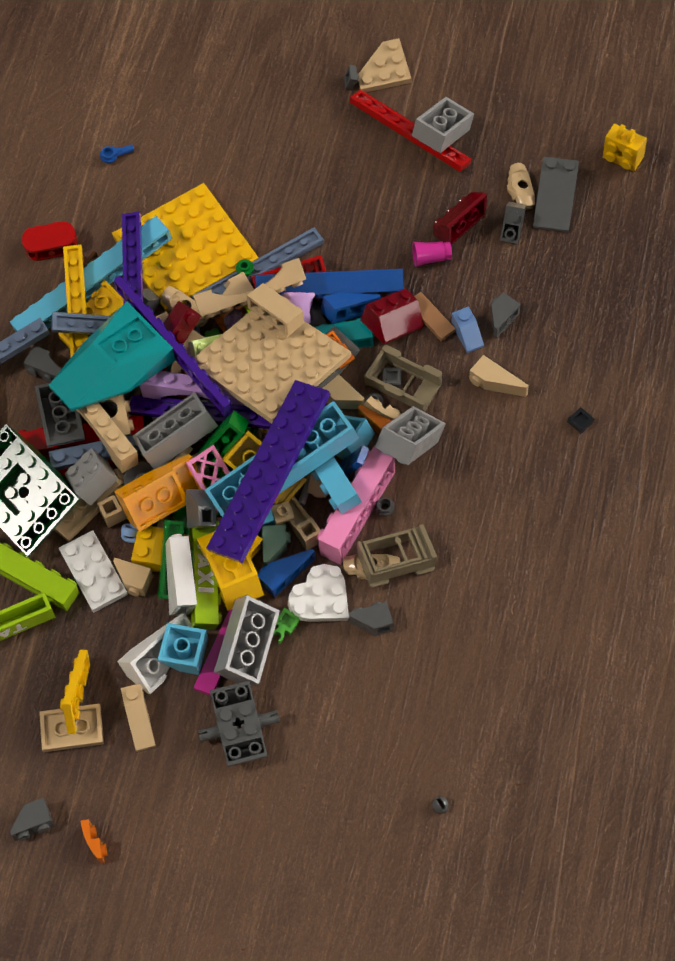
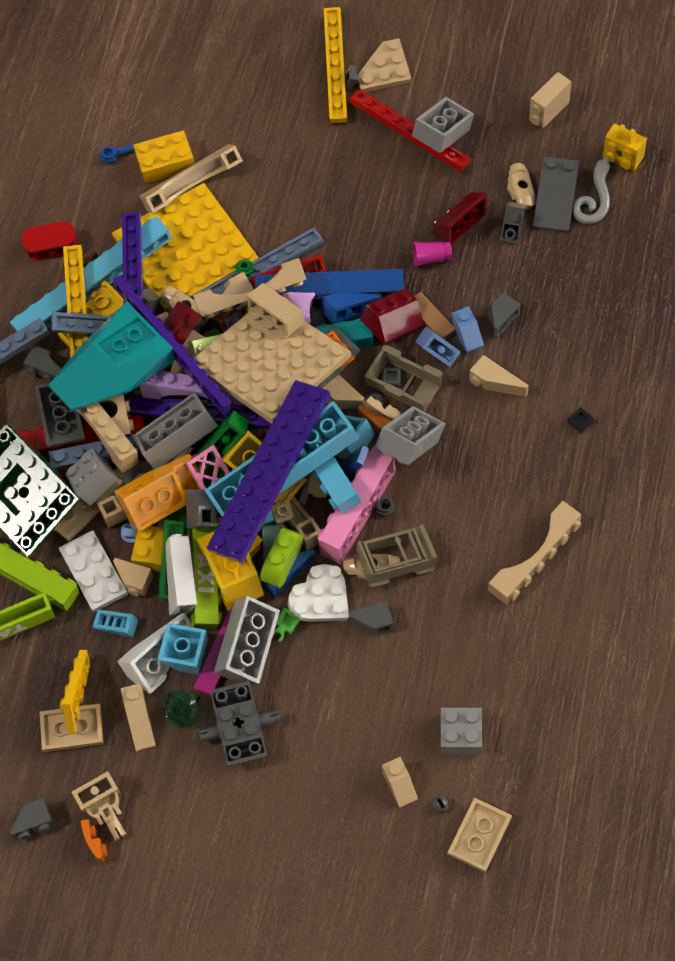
(99, 799): none -> tan brick
(127, 626): none -> medium azure slope
(163, 156): none -> yellow brick
(171, 188): none -> tan arch
(181, 708): none -> clear green tile
(281, 557): none -> lime brick
(335, 65): none -> yellow plate
(399, 782): none -> tan slope
(437, 346): none -> medium blue slope
(461, 731): none -> light grey brick
(479, 835): none -> tan plate
(510, 580): none -> tan arch
(550, 100): none -> tan brick
(599, 175): none -> light grey plant

